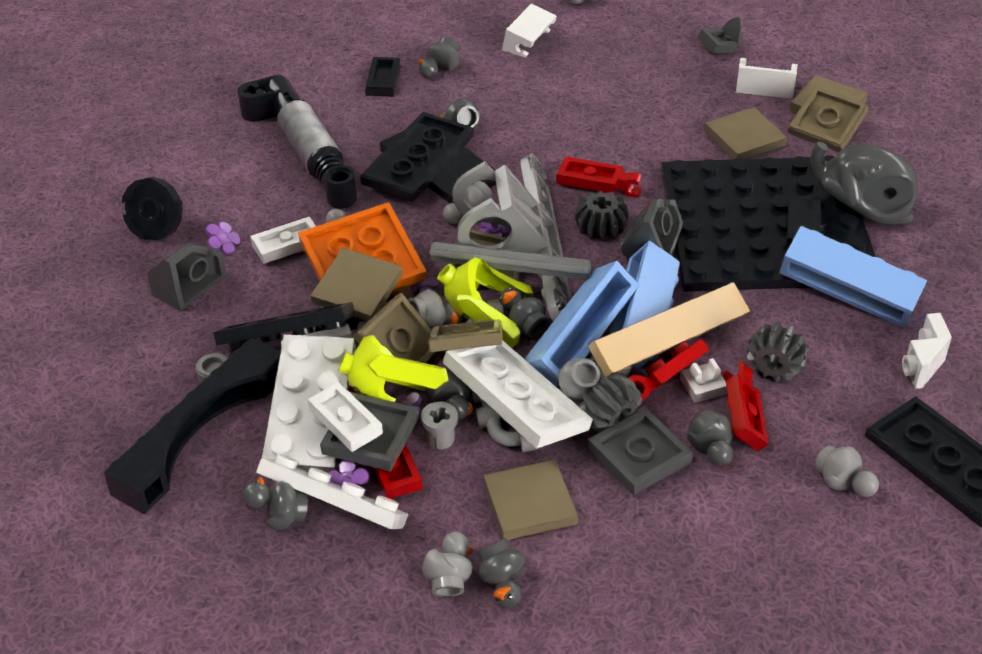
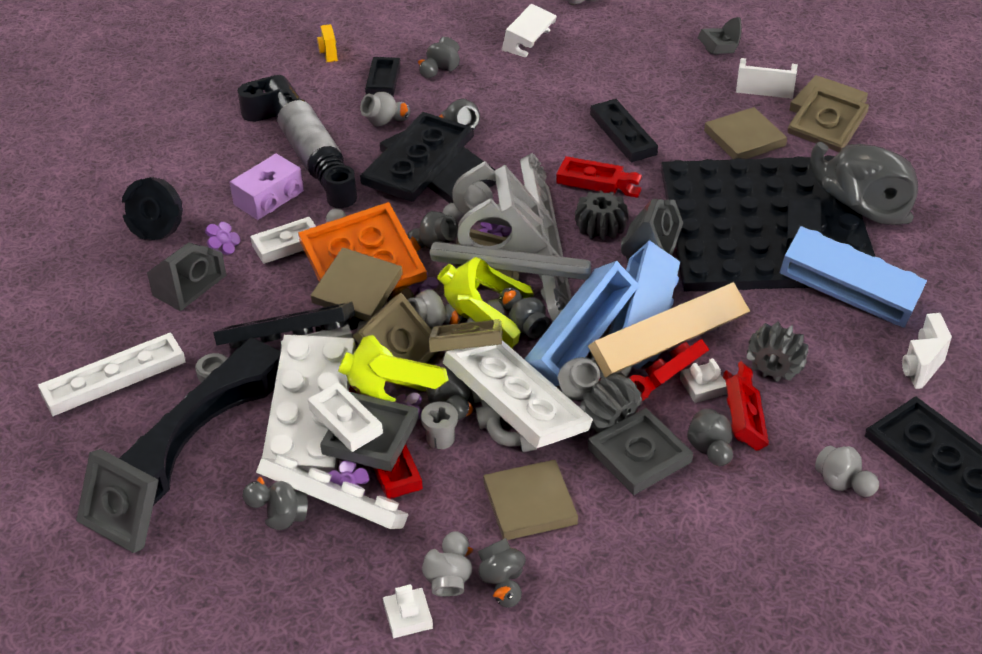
(111, 374): none -> white plate
(117, 500): none -> dark grey plate
(266, 186): none -> lavender brick
(327, 43): none -> yellow plate
(382, 107): none -> light grey animal
(407, 611): none -> white tile
(433, 228): none -> dark grey animal
(624, 130): none -> black plate

